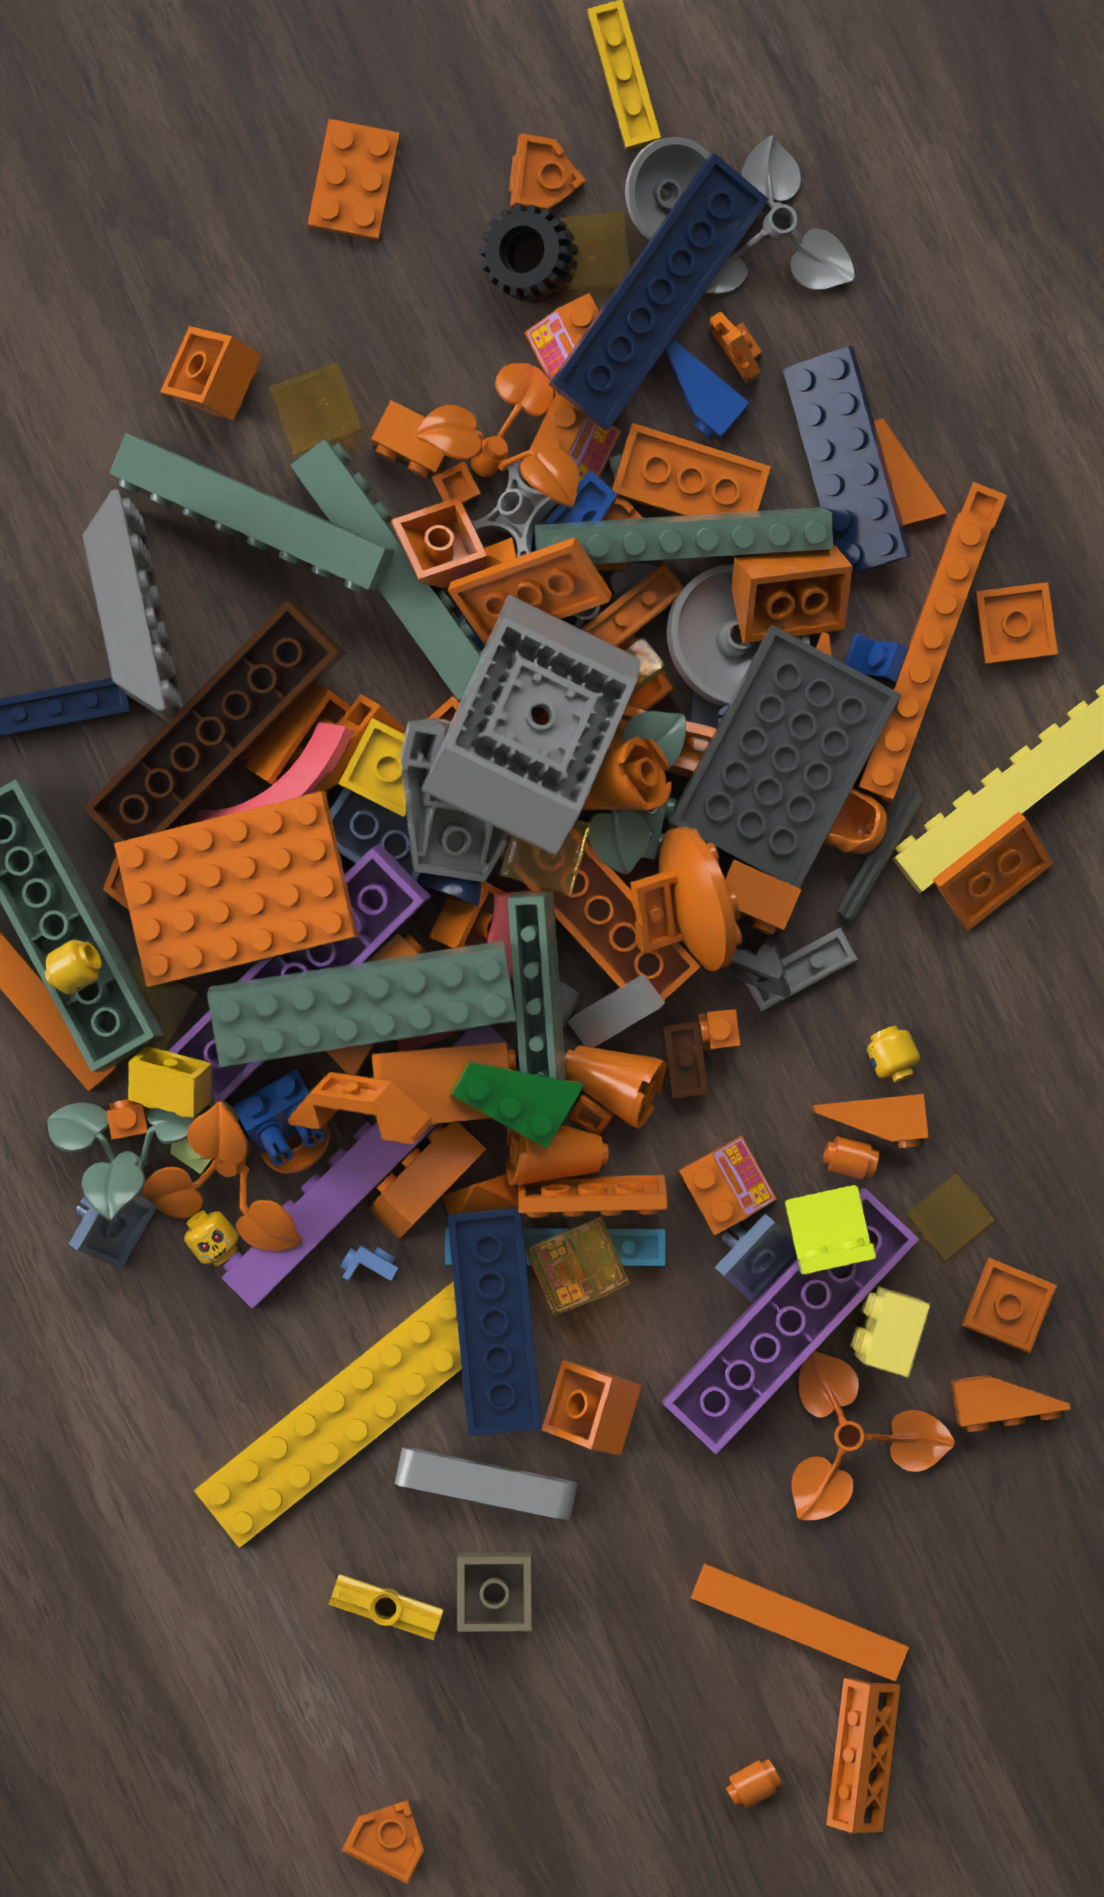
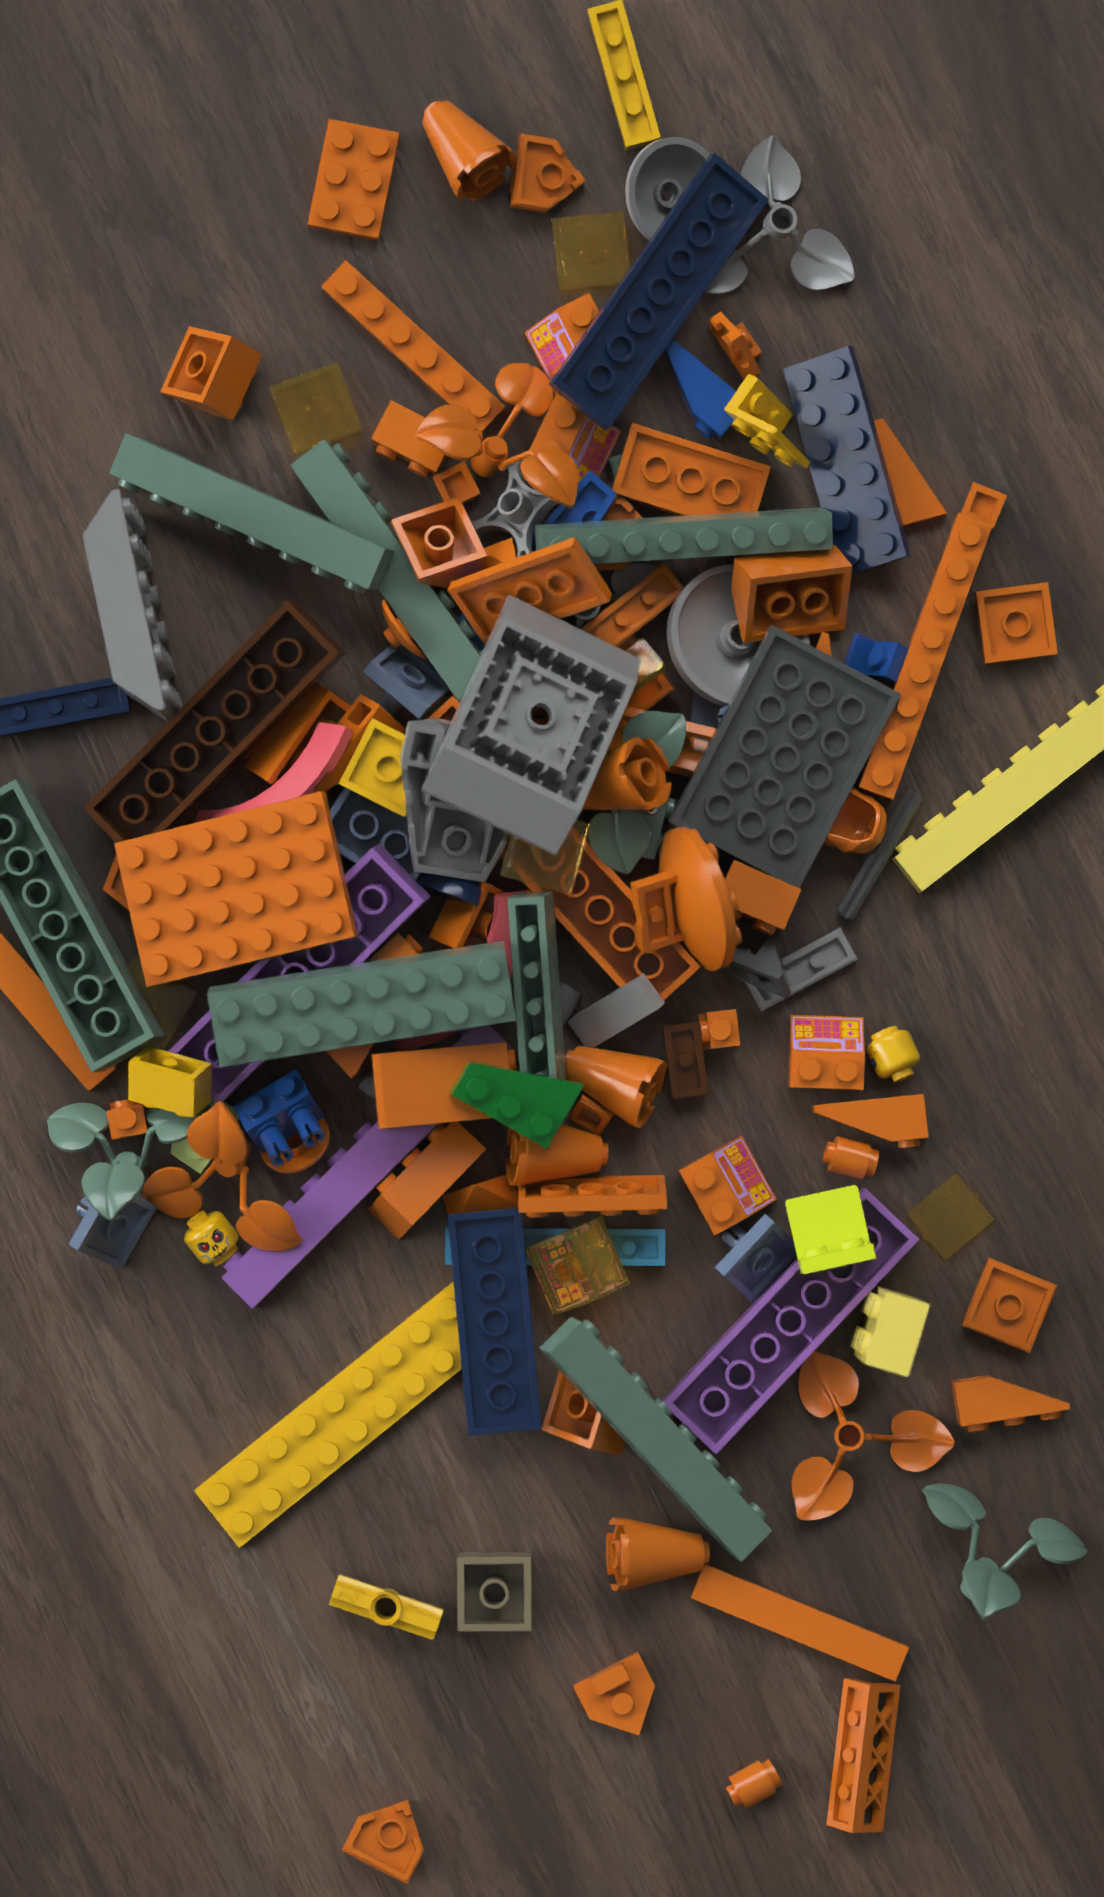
(72, 966): yellow head -> none
(378, 1261): medium blue bracket -> none
(396, 1112): orange slope -> none
(397, 632): none -> orange dish
(407, 681): none -> sand blue tile
(411, 345): none -> orange plate
(466, 151): none -> orange cone
(486, 1483): light grey beam -> none
(506, 237): black tyre -> none
(618, 1694): none -> orange plate
(651, 1553): none -> orange cone
(656, 1438): none -> sand green brick
(763, 417): none -> yellow bracket
(826, 1052): none -> orange slope
(982, 1579): none -> sand green plant
(993, 871): orange plate -> none

